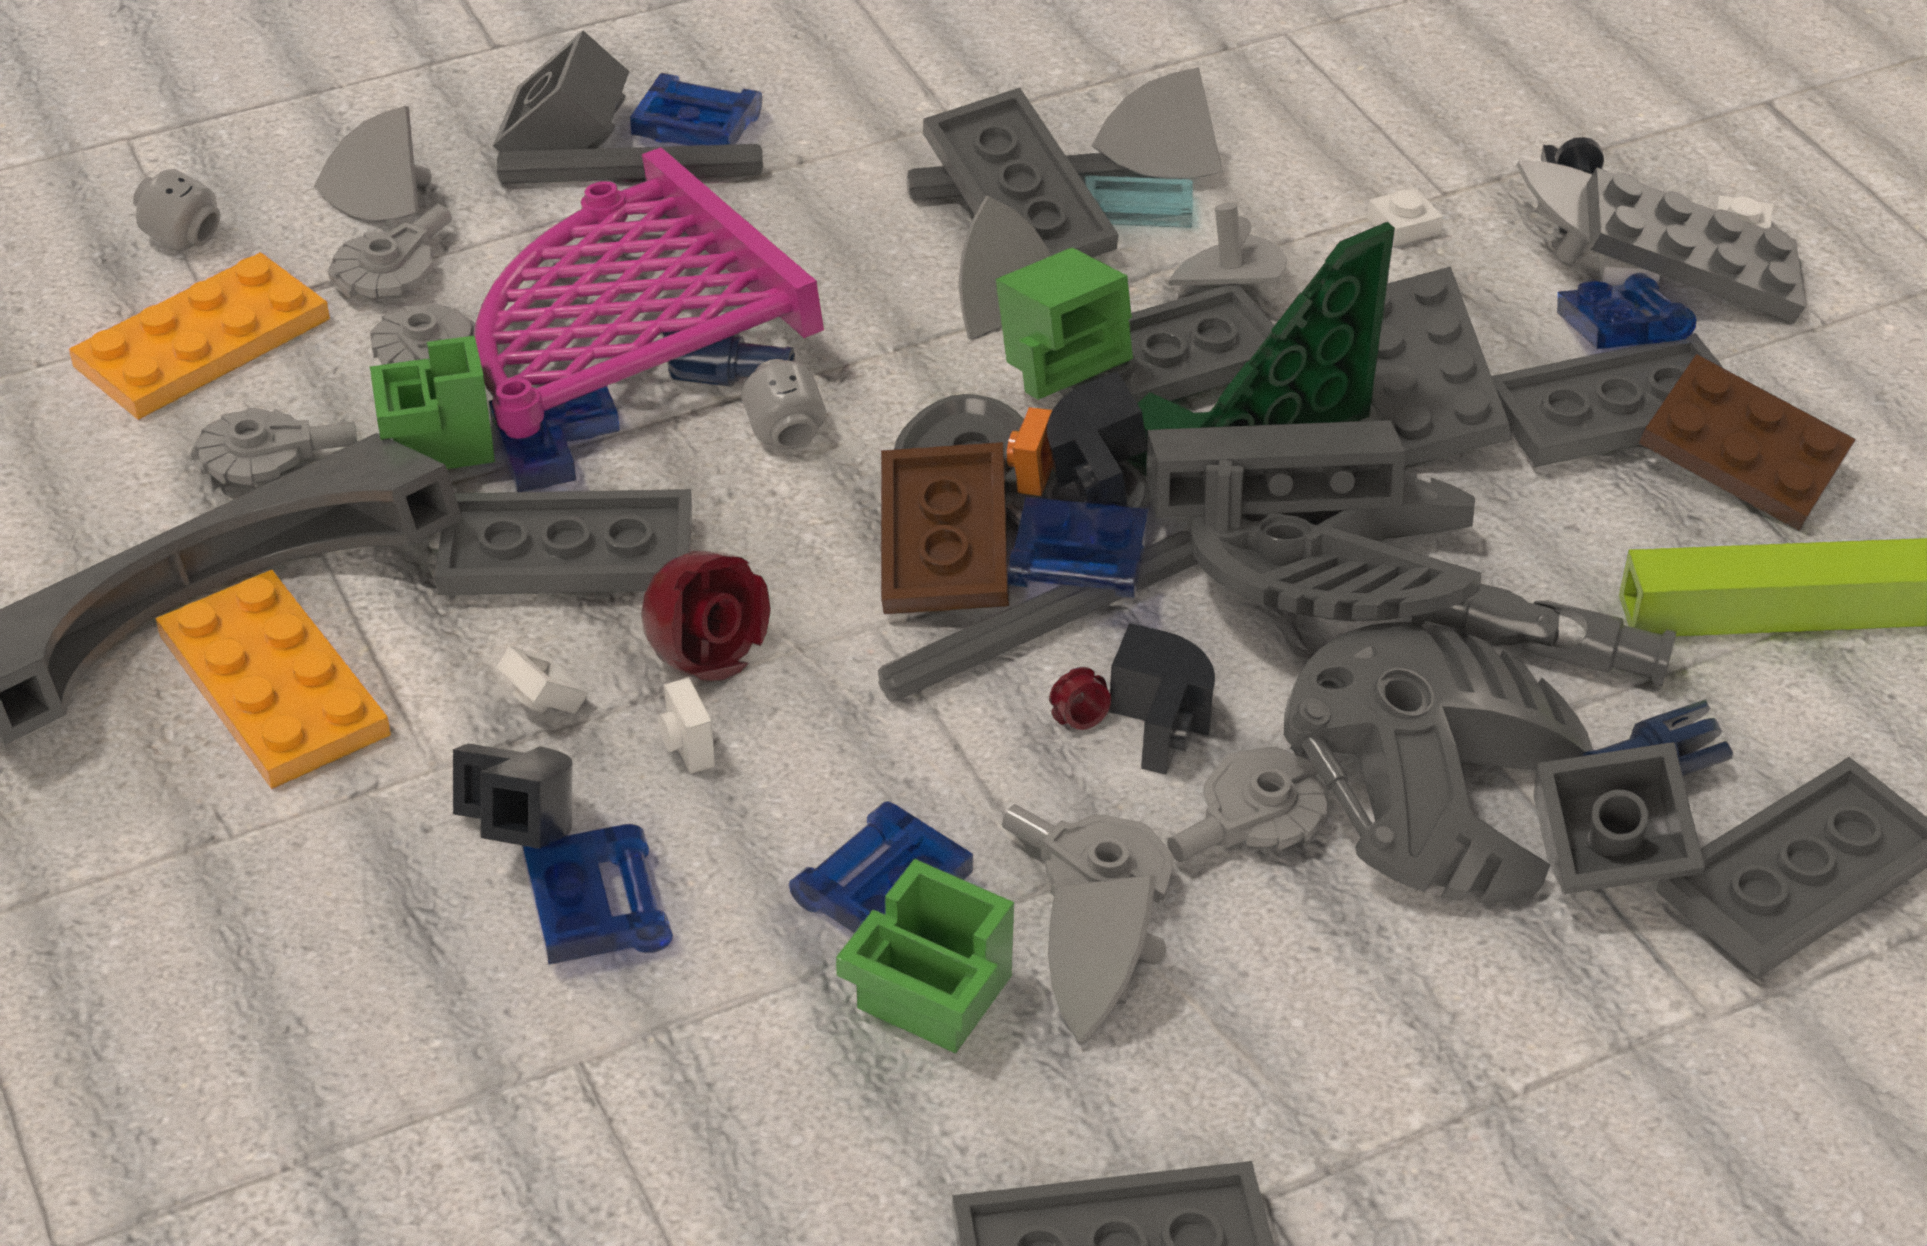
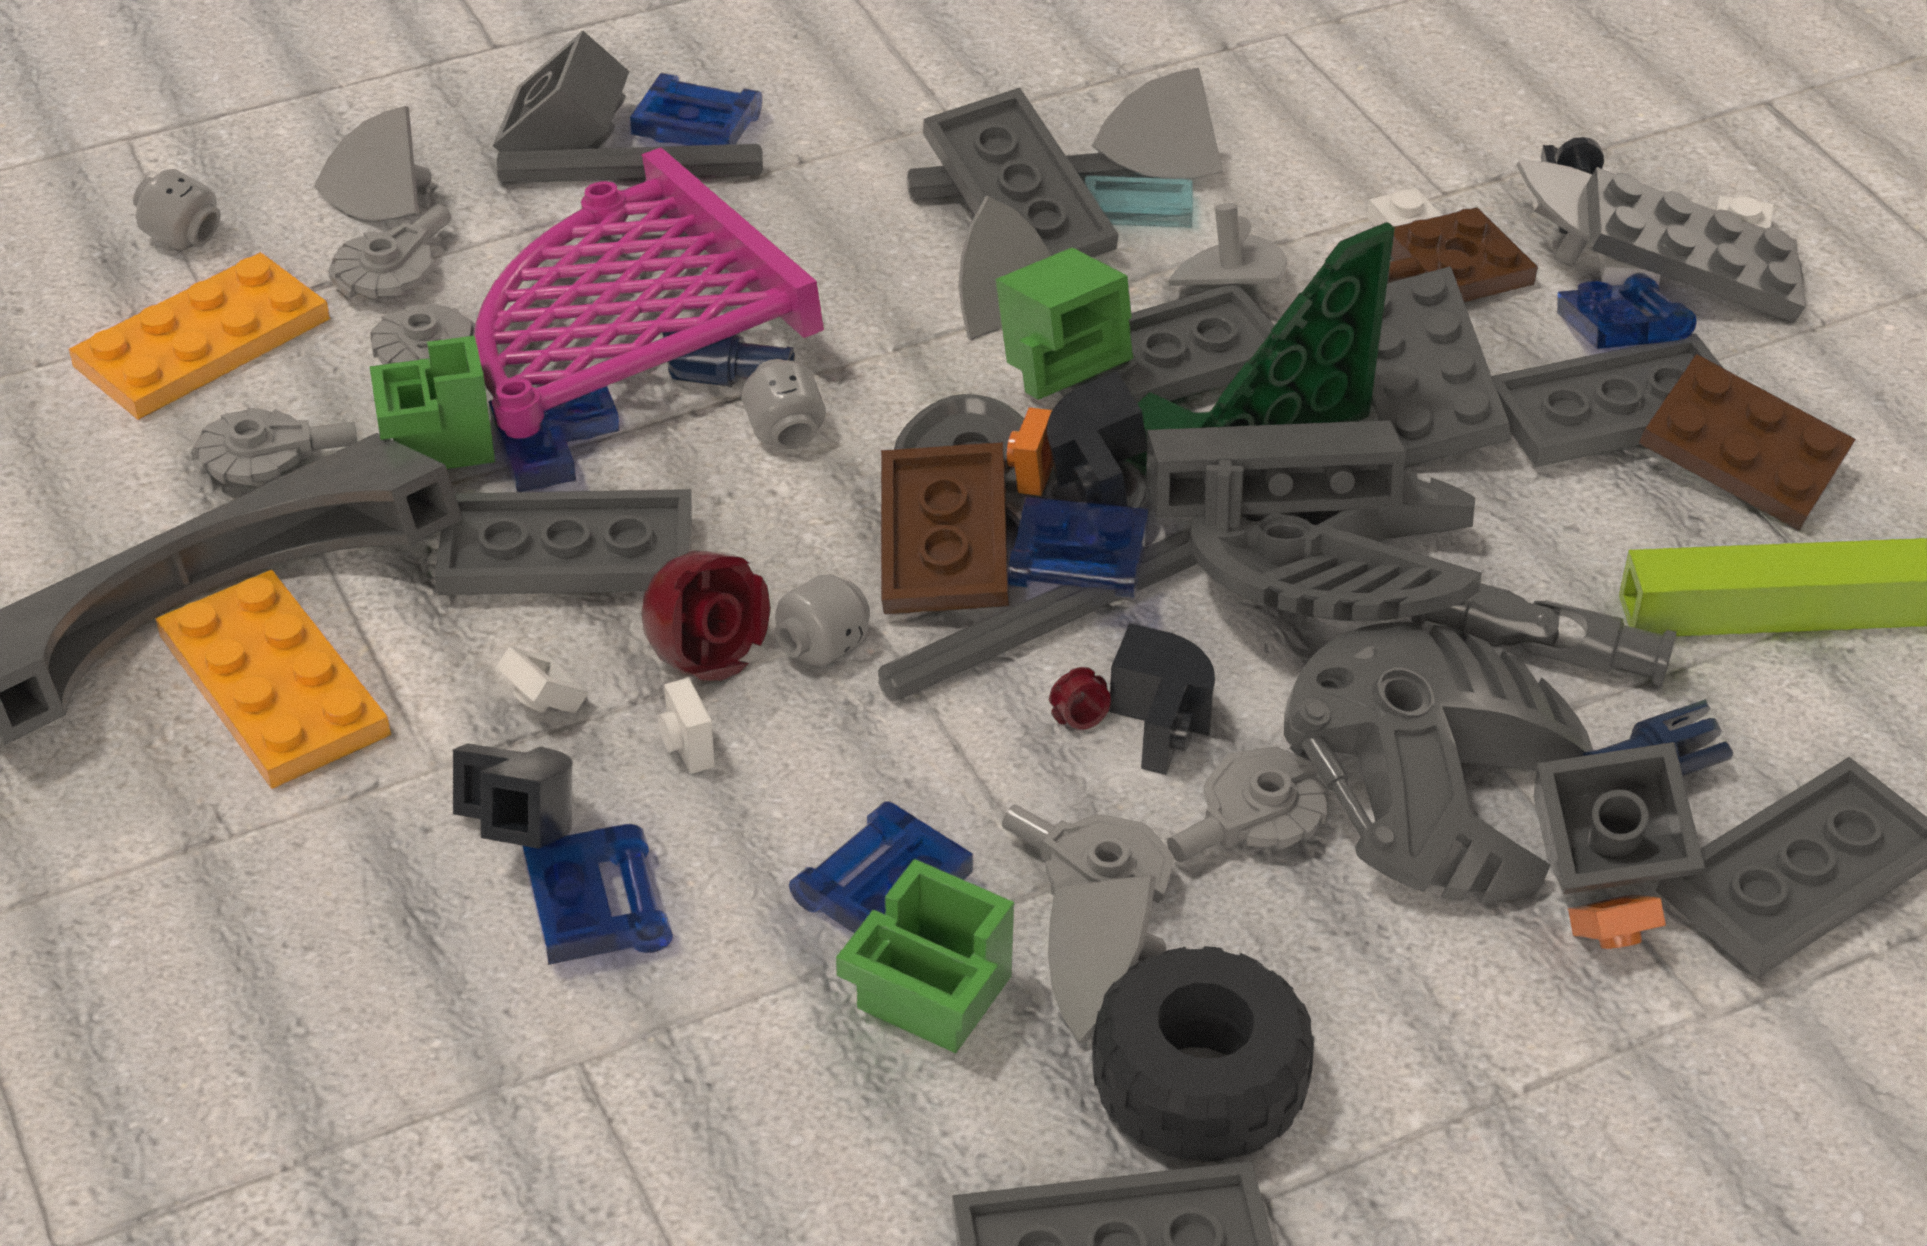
(823, 619): none -> light grey head
(1202, 1104): none -> black tyre
(1470, 243): none -> reddish brown plate
(1617, 920): none -> orange plate

